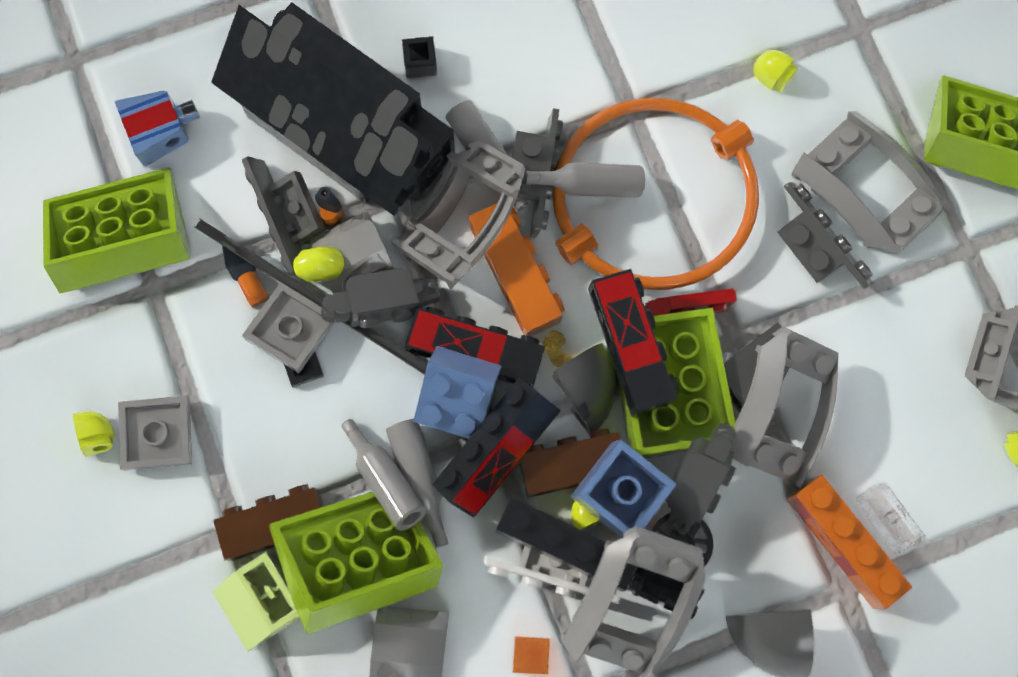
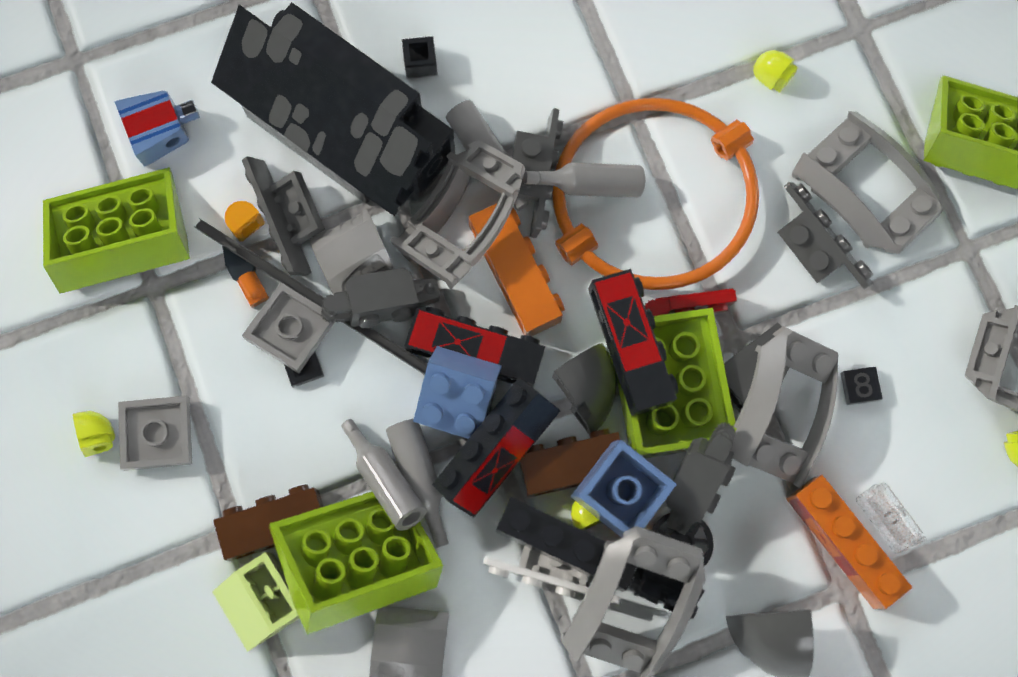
(243, 219): none -> light orange brick
(319, 264): neon yellow piece -> none
(330, 207): piece -> none
(531, 655): clear orange tile -> none
(554, 350): clear yellow arm -> none
(861, 386): none -> black tile

